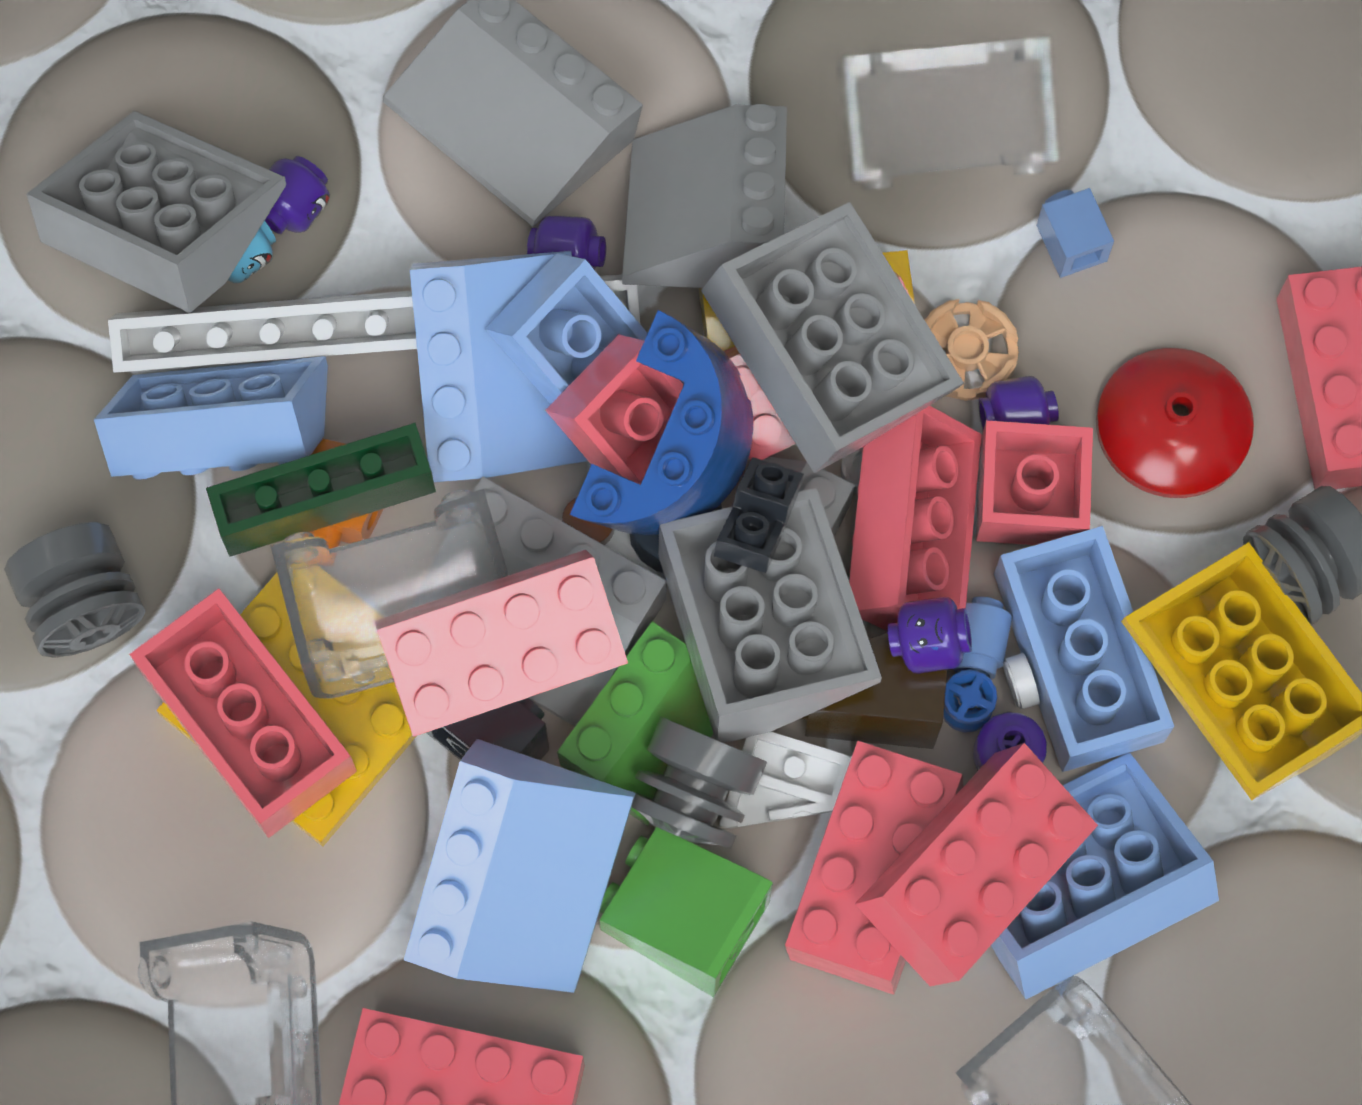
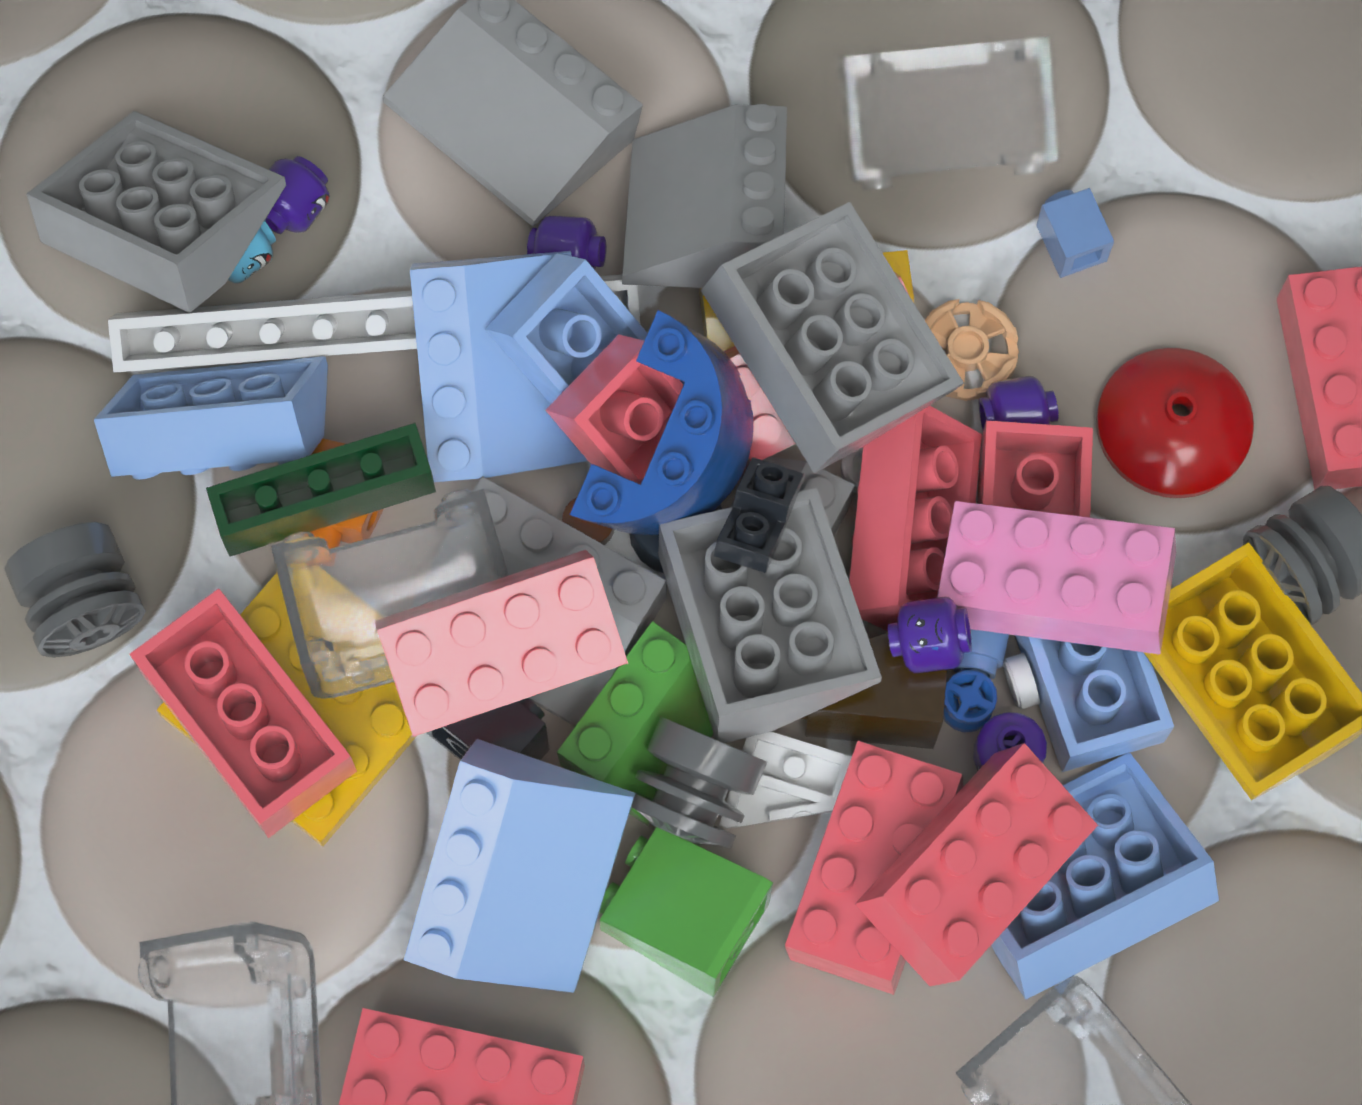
(1060, 576): none -> bright pink brick

